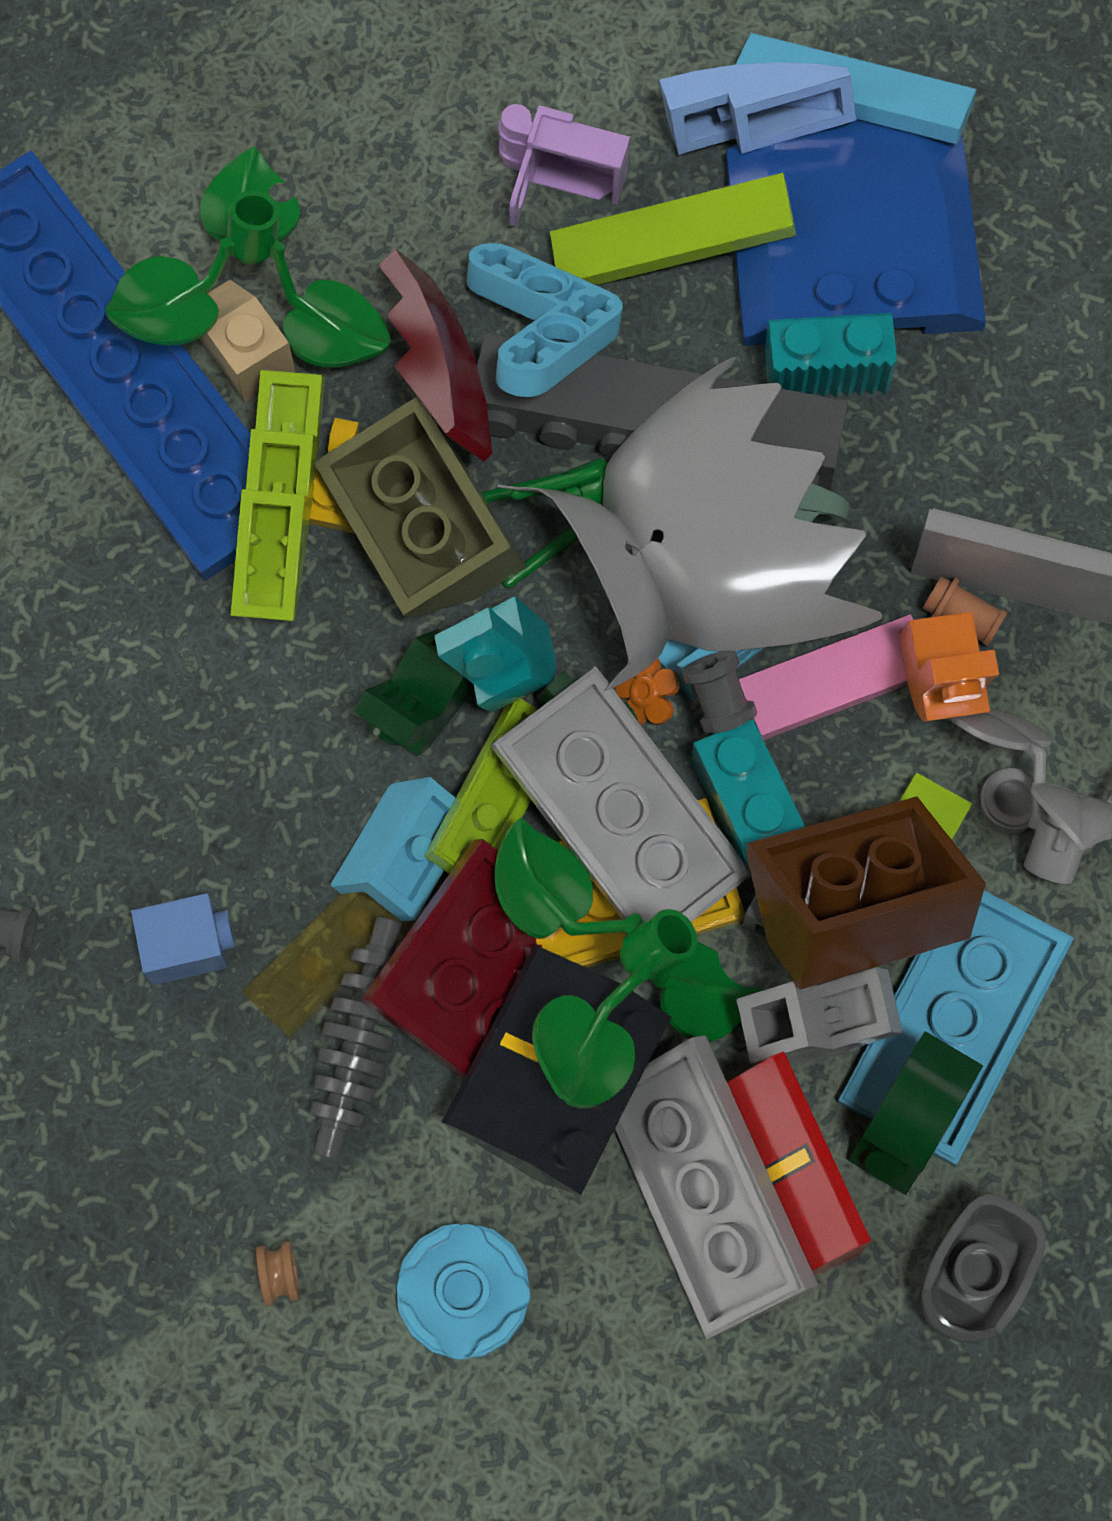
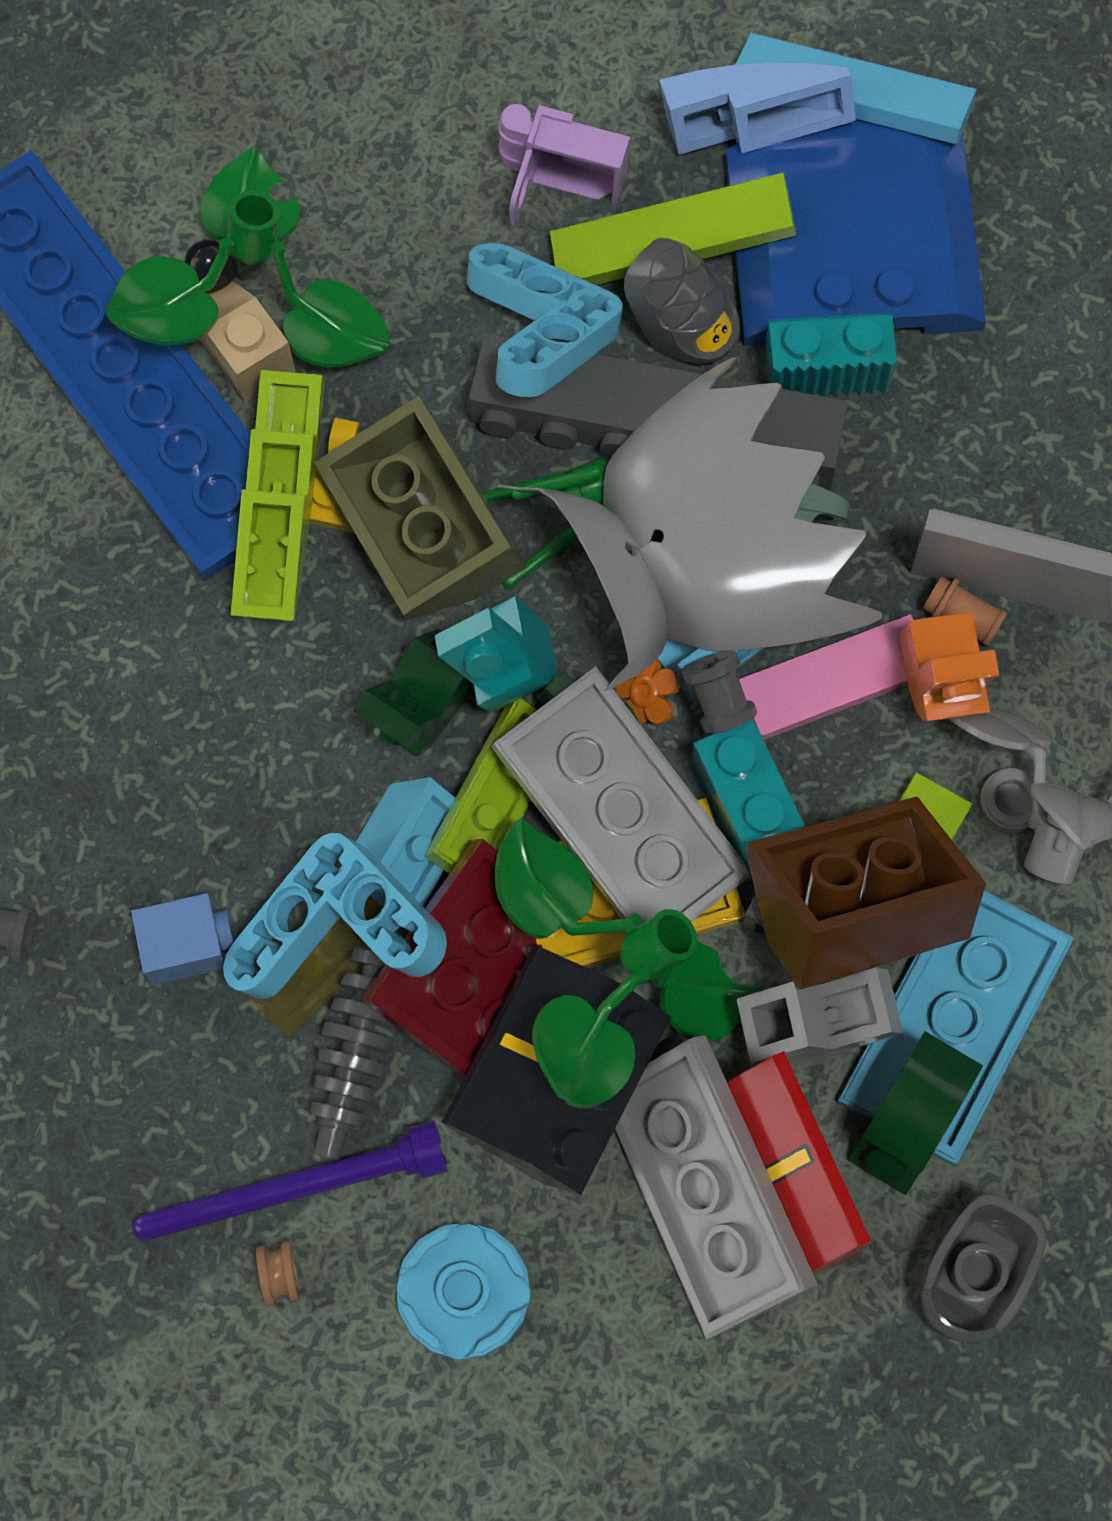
(201, 257): none -> black hinge
(344, 897): none -> medium azure beam
(415, 1153): none -> dark purple piece
(440, 359): dark red slope -> none
(681, 303): none -> dark grey piece

